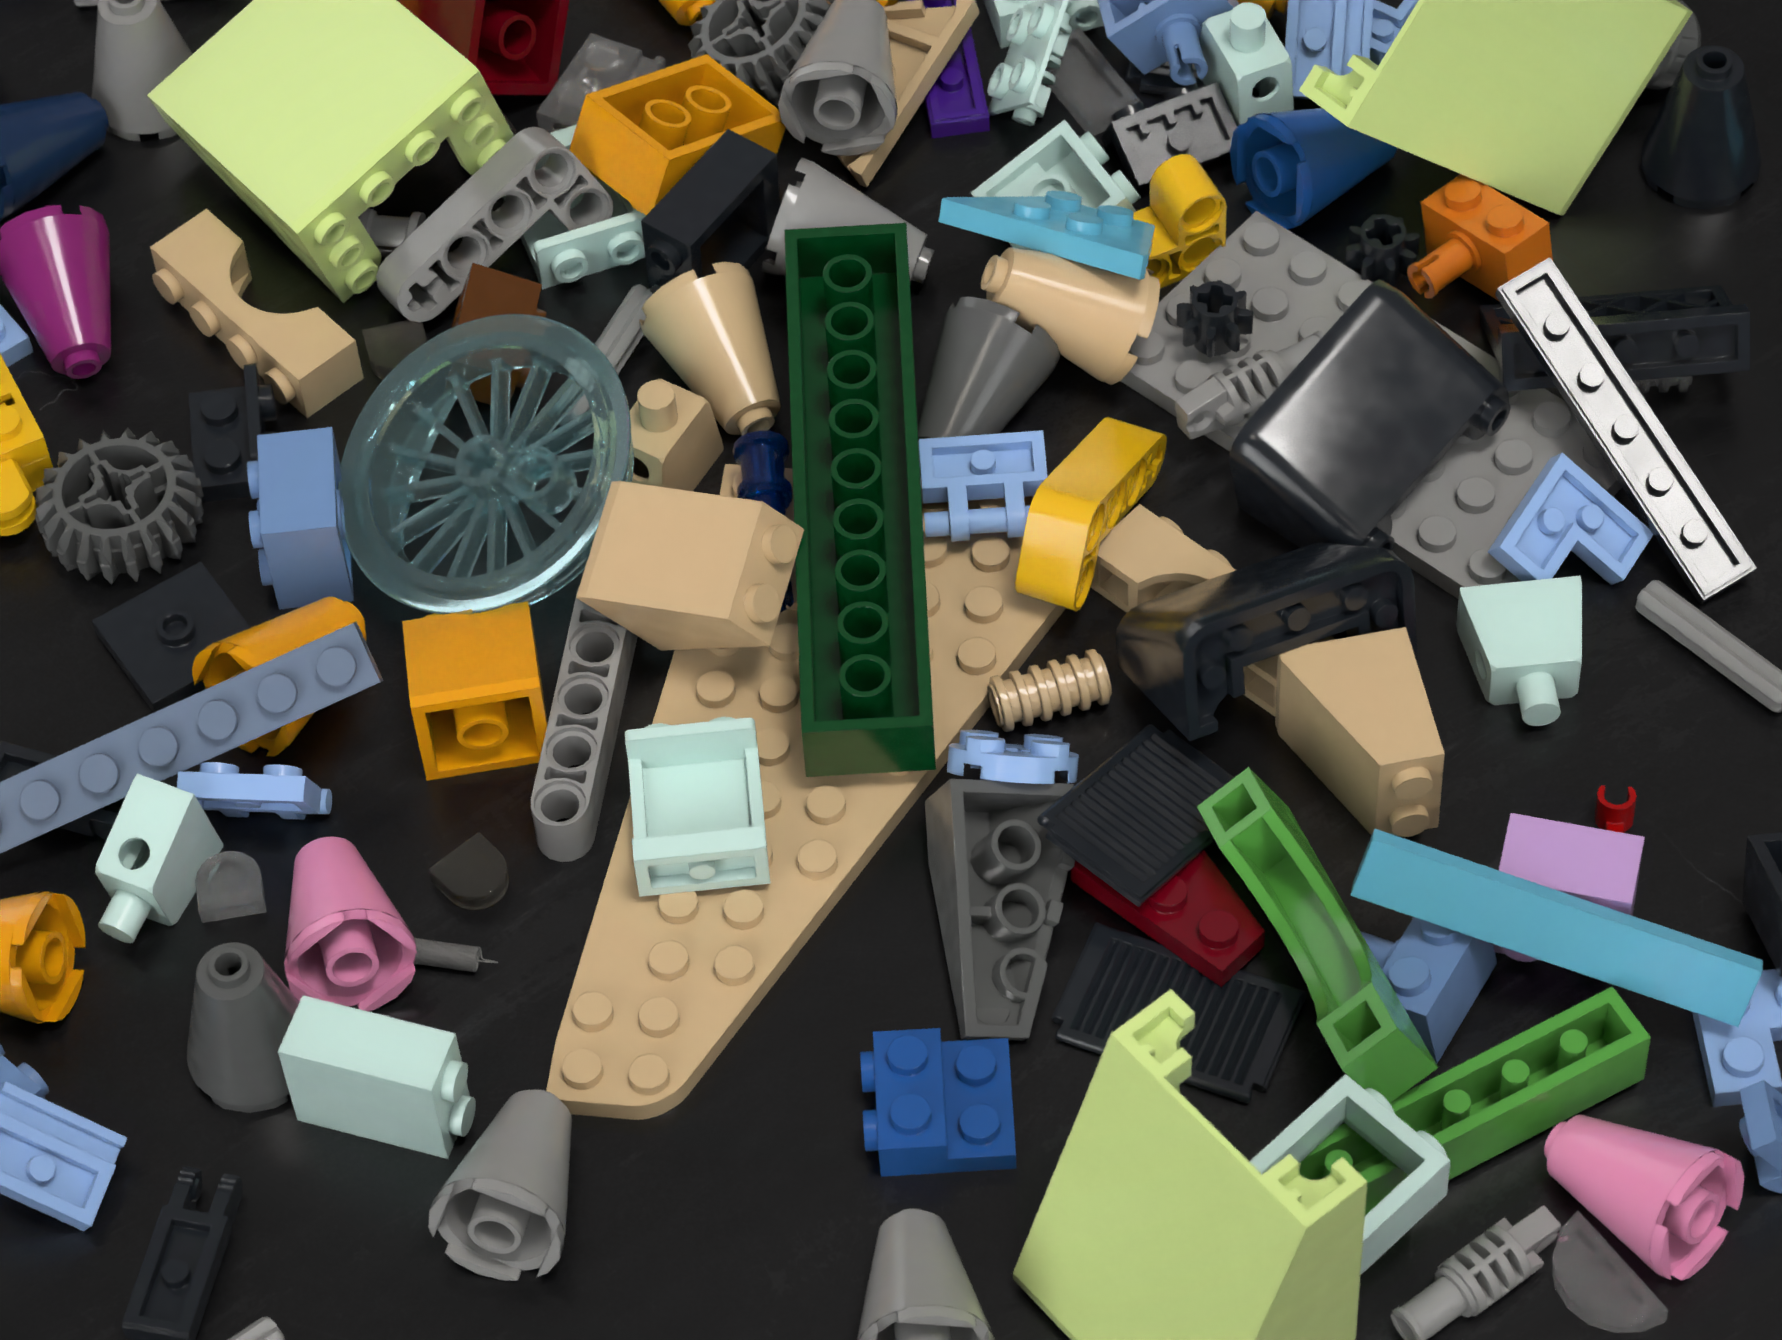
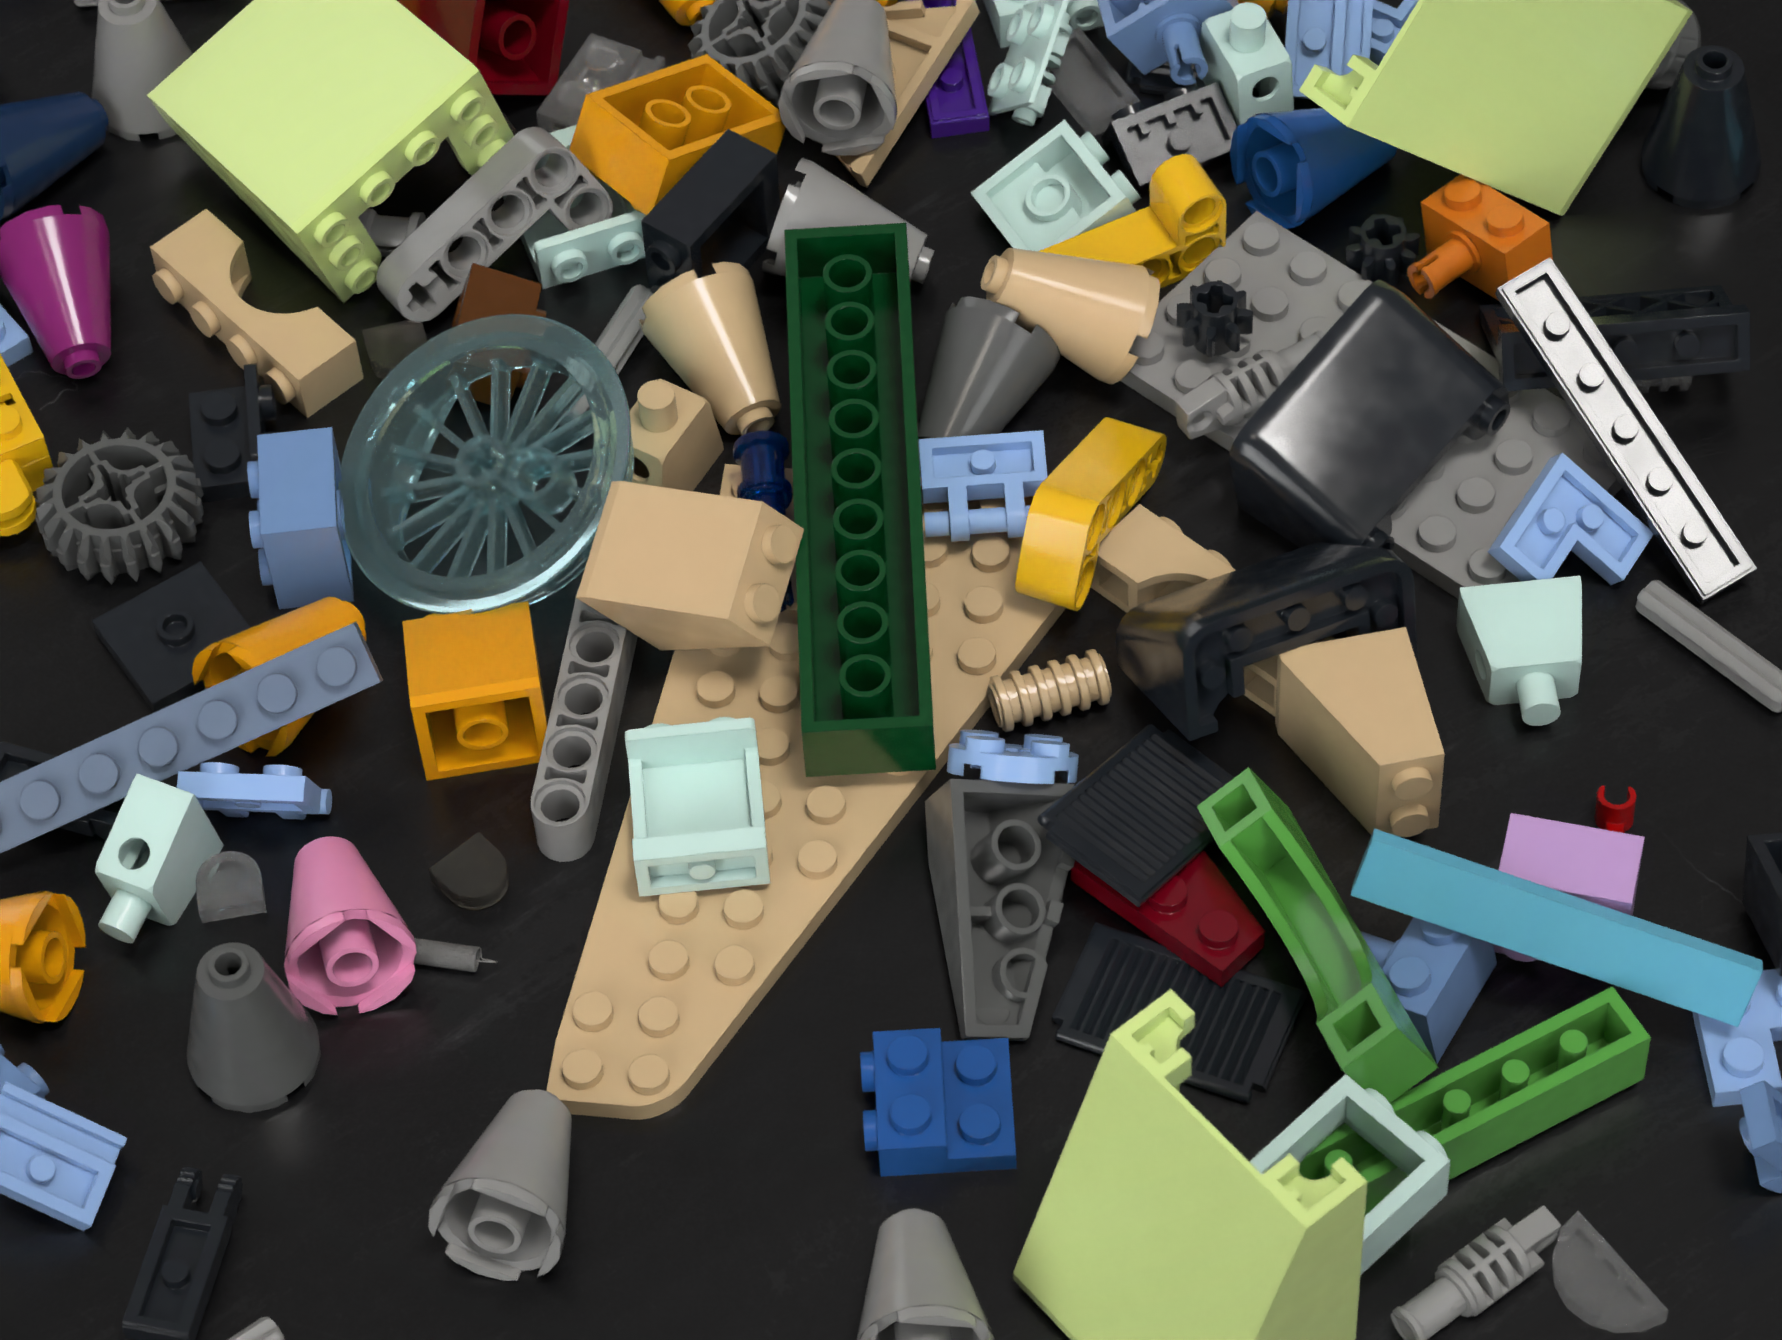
(376, 1077): light aqua brick -> none
(1060, 227): medium azure wing -> none
(1648, 1189): bright pink cone -> none

